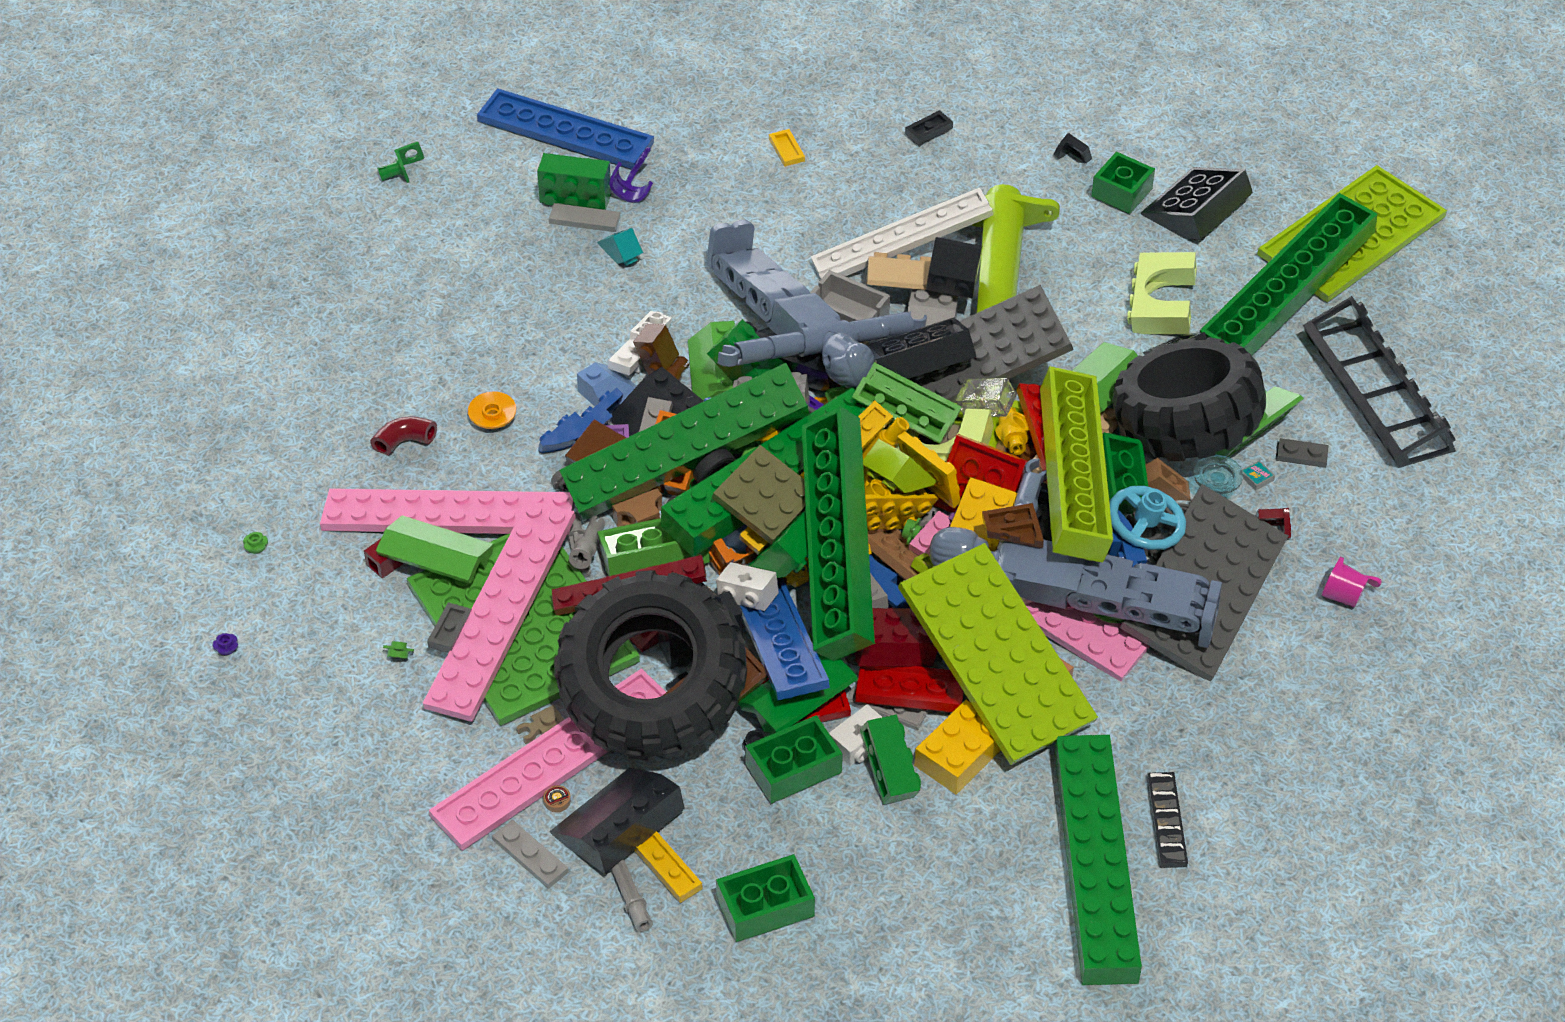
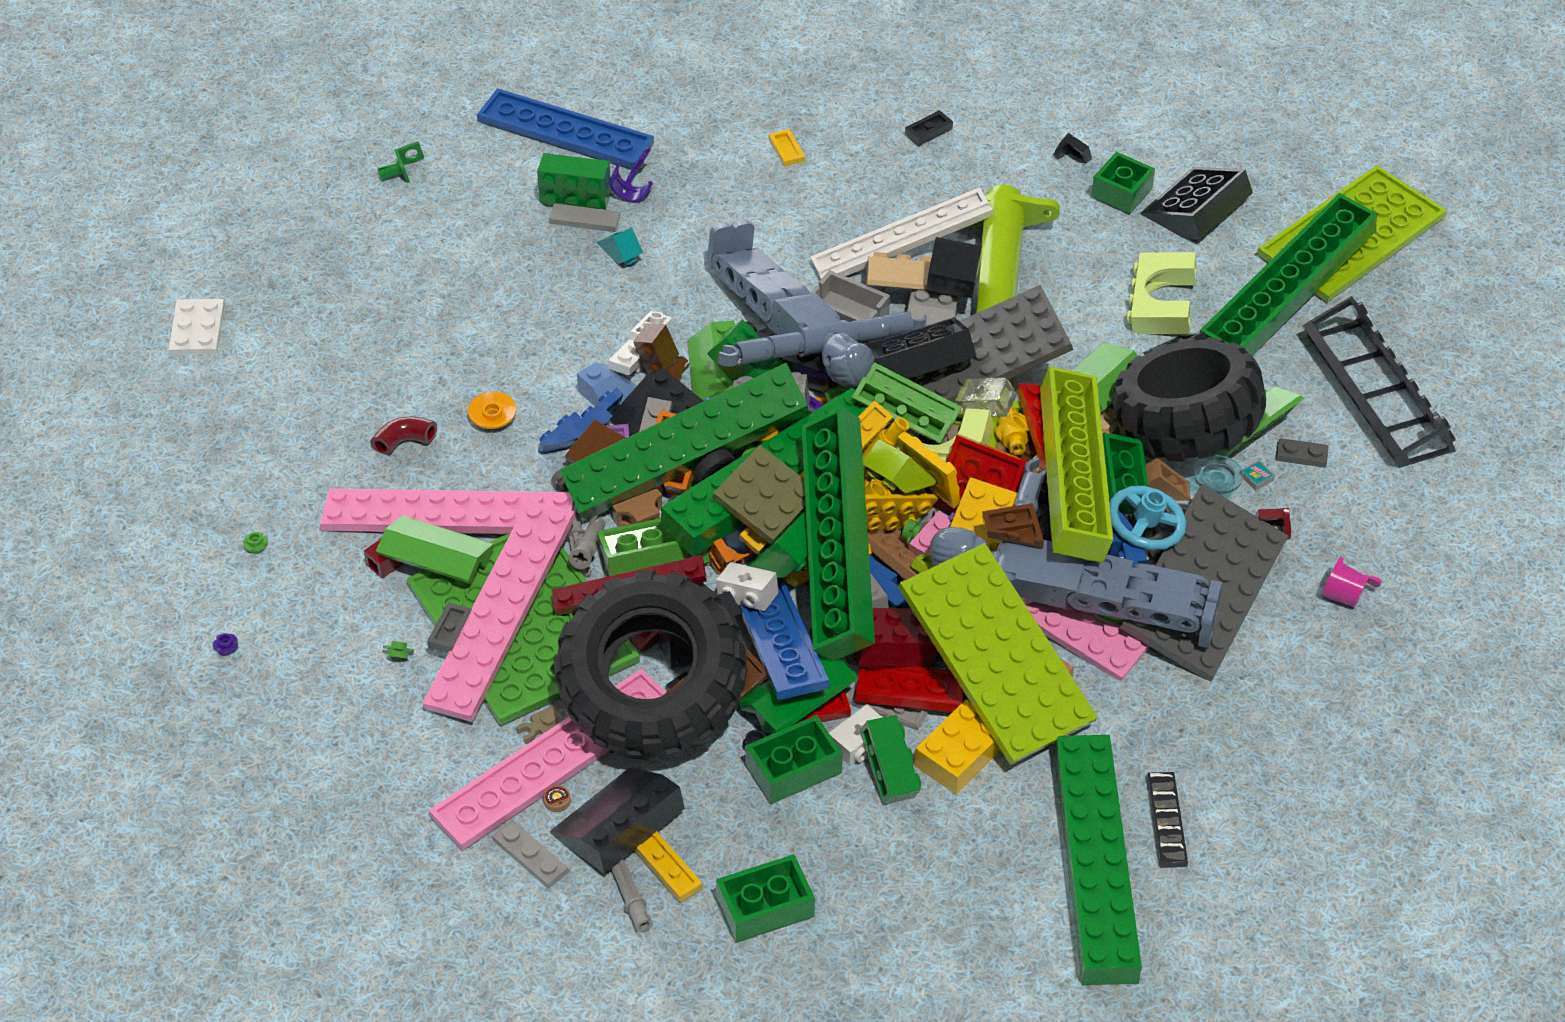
(196, 326): none -> white plate

